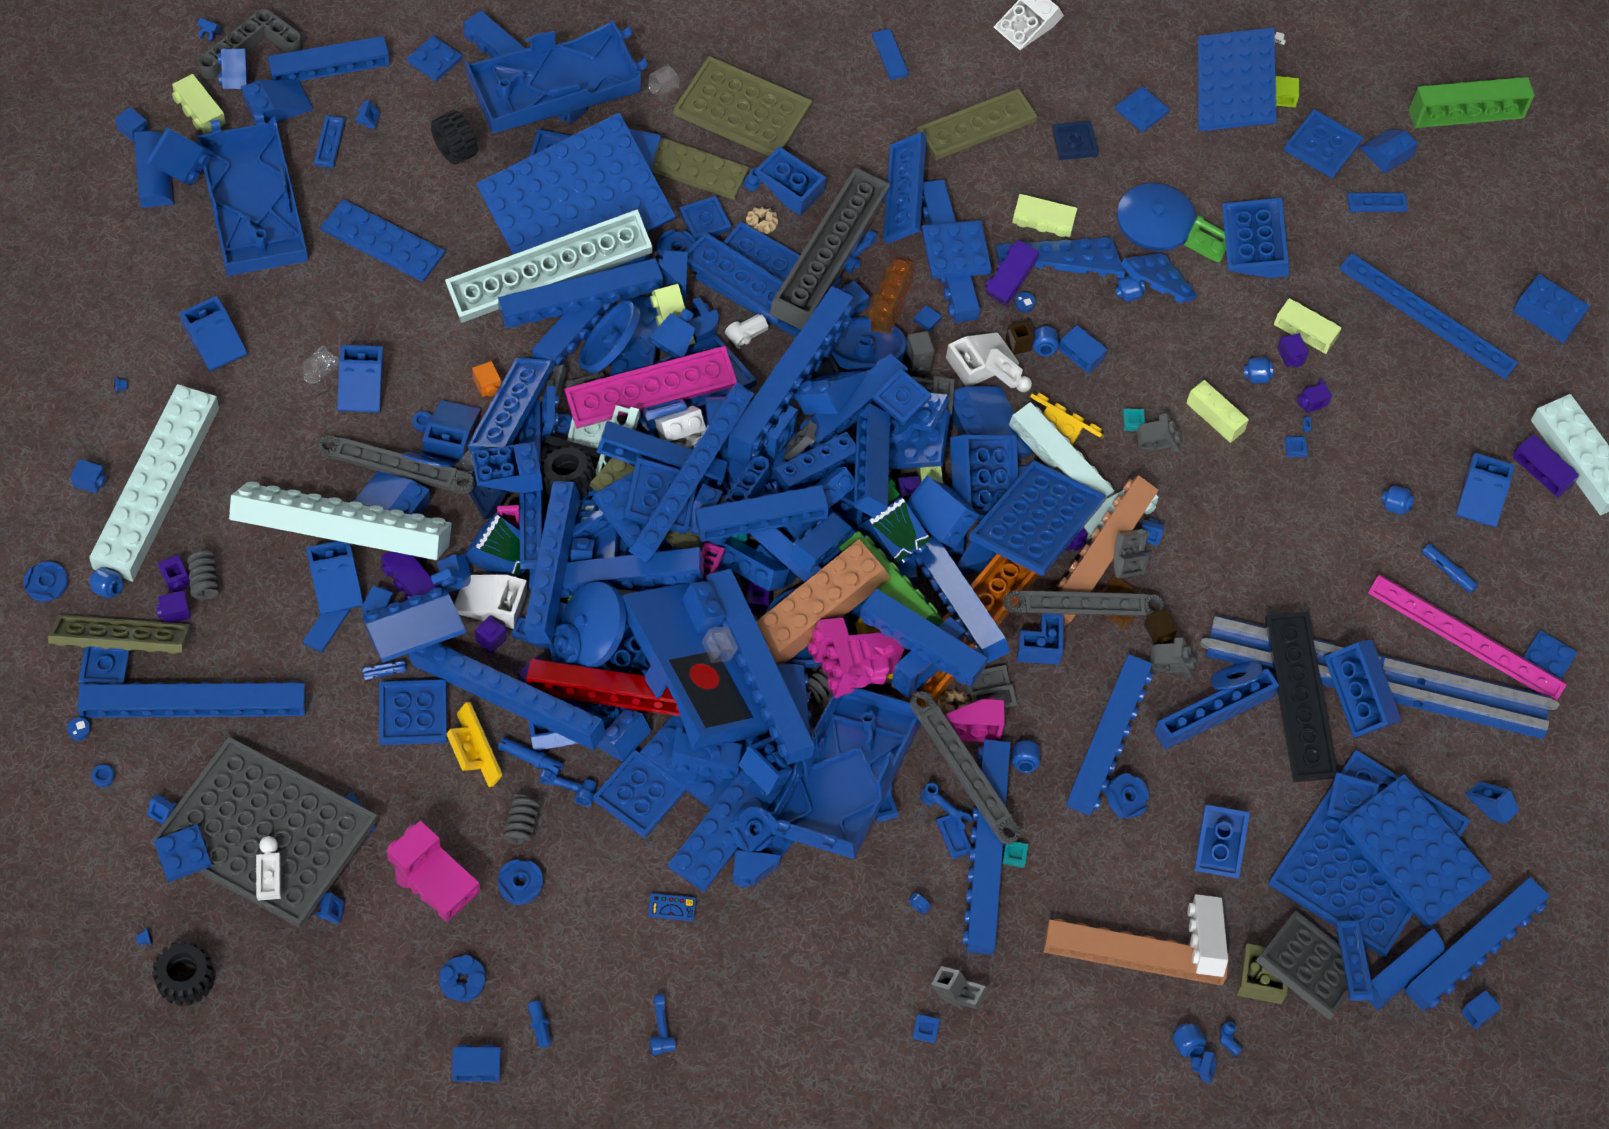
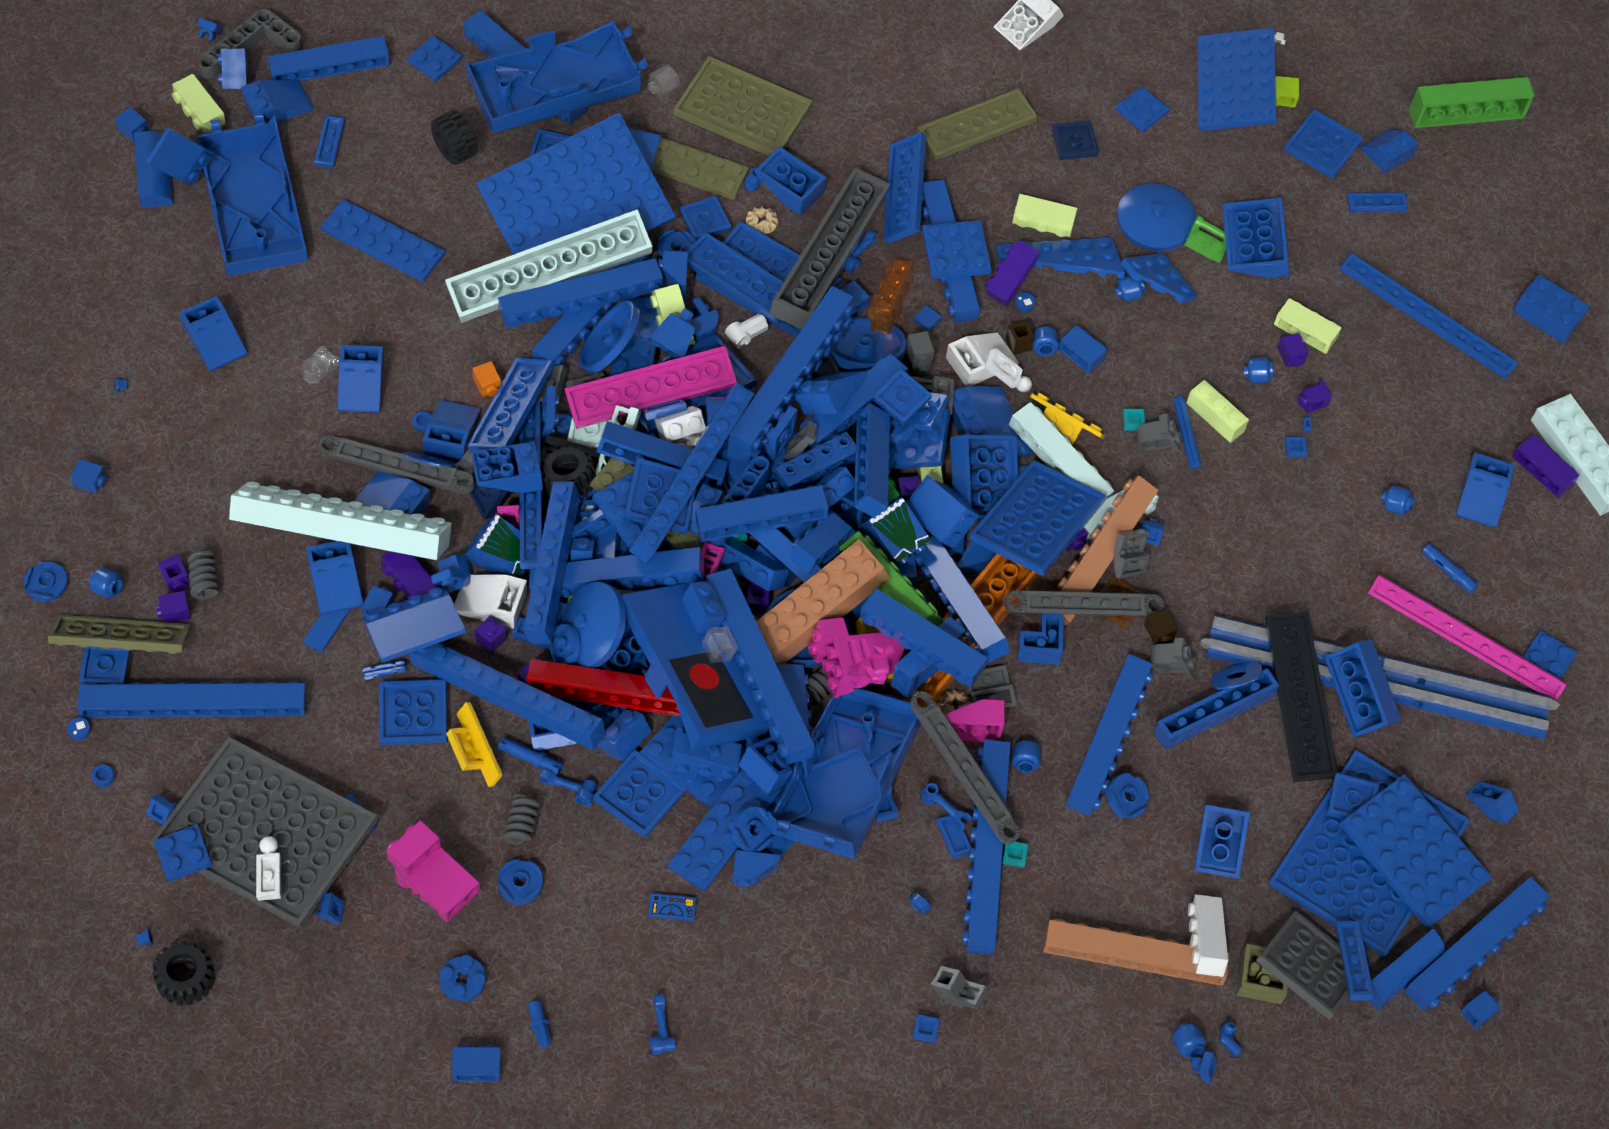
(154, 482): light aqua brick -> none
(368, 114): blue tile -> none
(889, 54): blue tile -> none
(1187, 432): none -> blue axle

